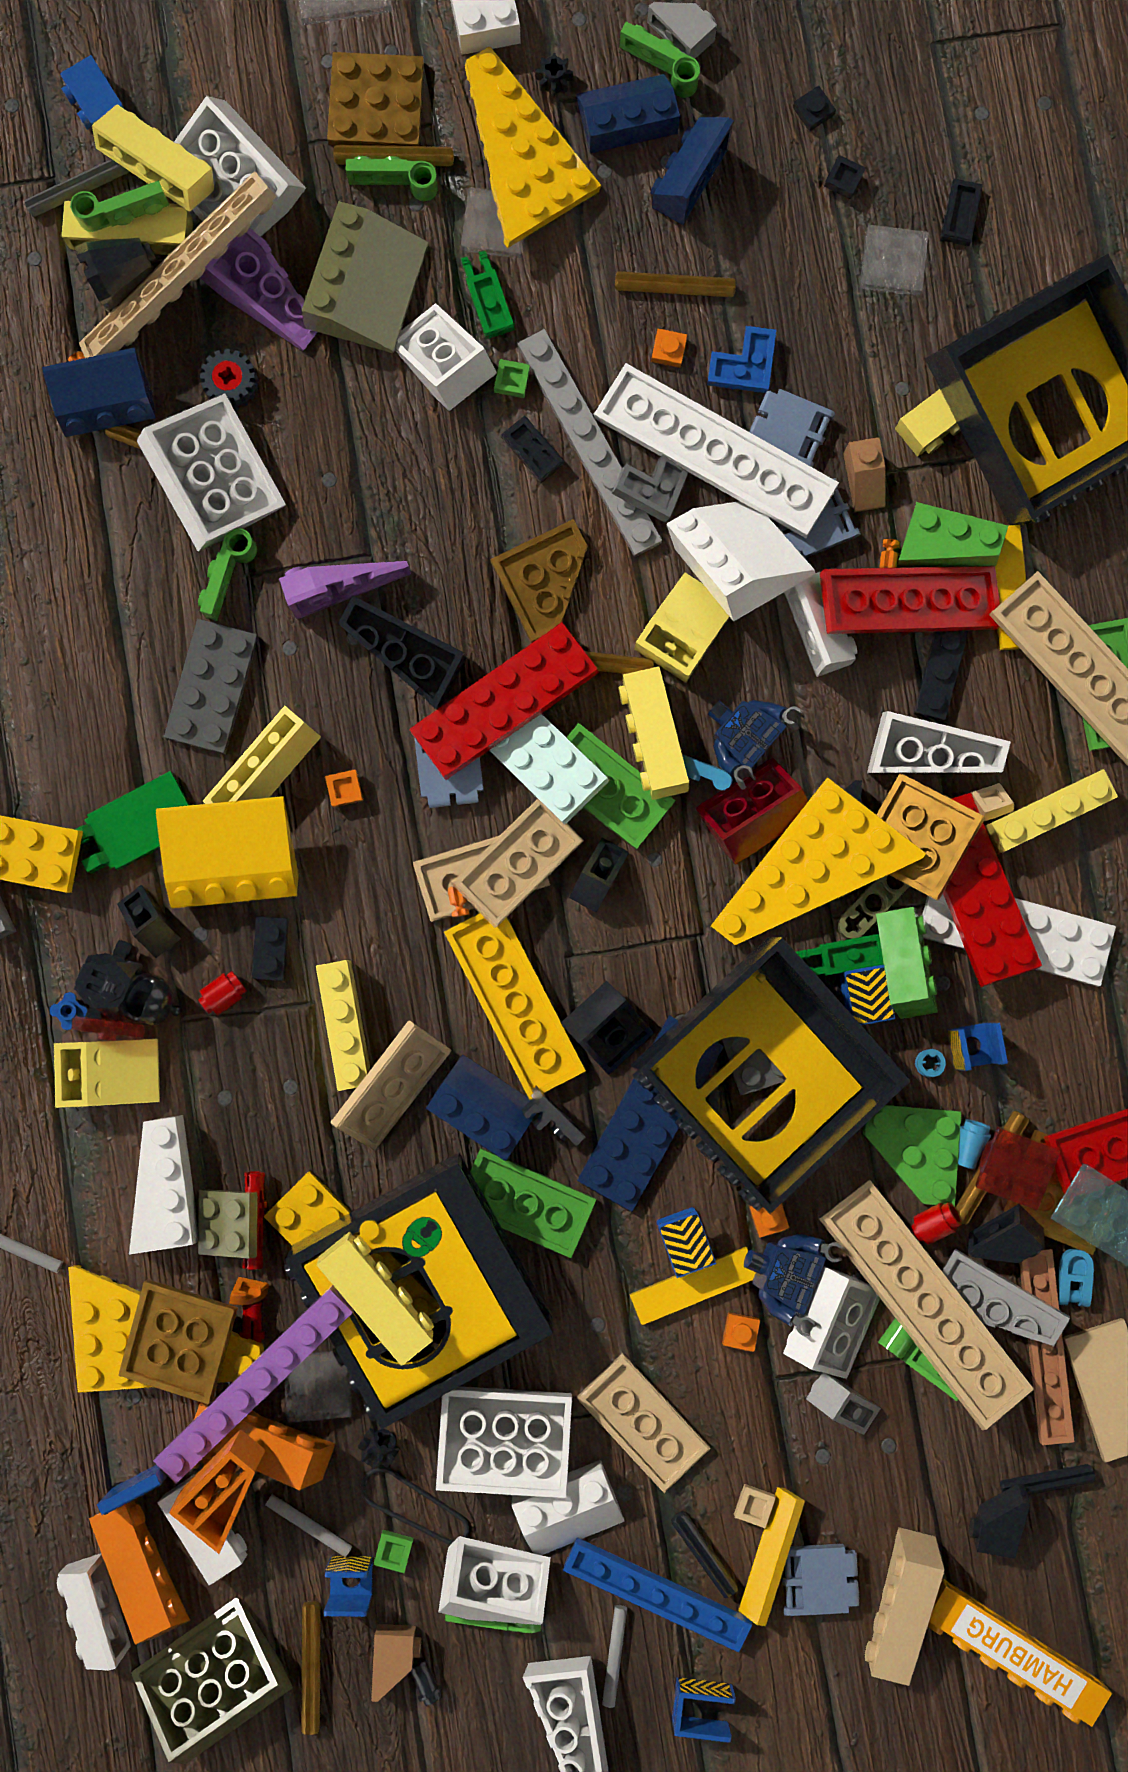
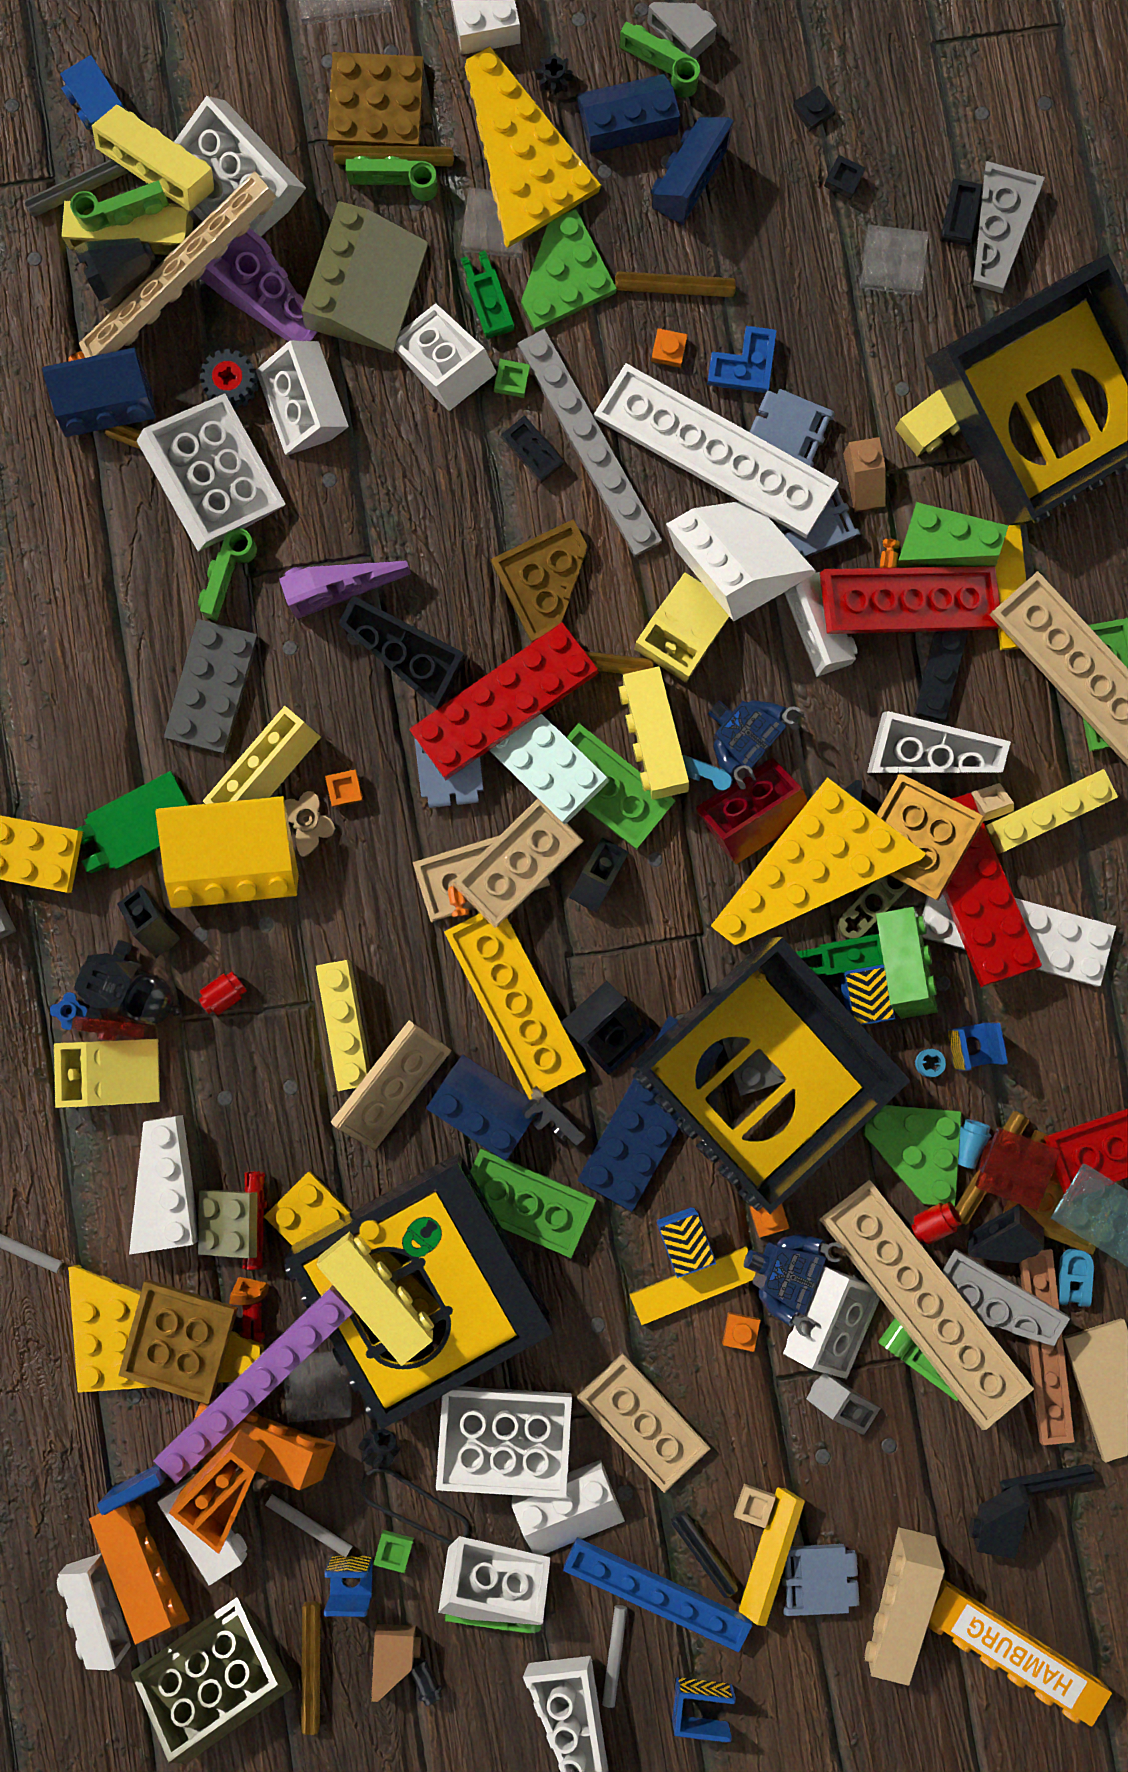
(270, 948): black plate -> none
(301, 396): none -> white slope
(308, 822): none -> tan animal
(565, 274): none -> bright green plate
(655, 493): dark grey plate -> none
(1004, 217): none -> light grey wing

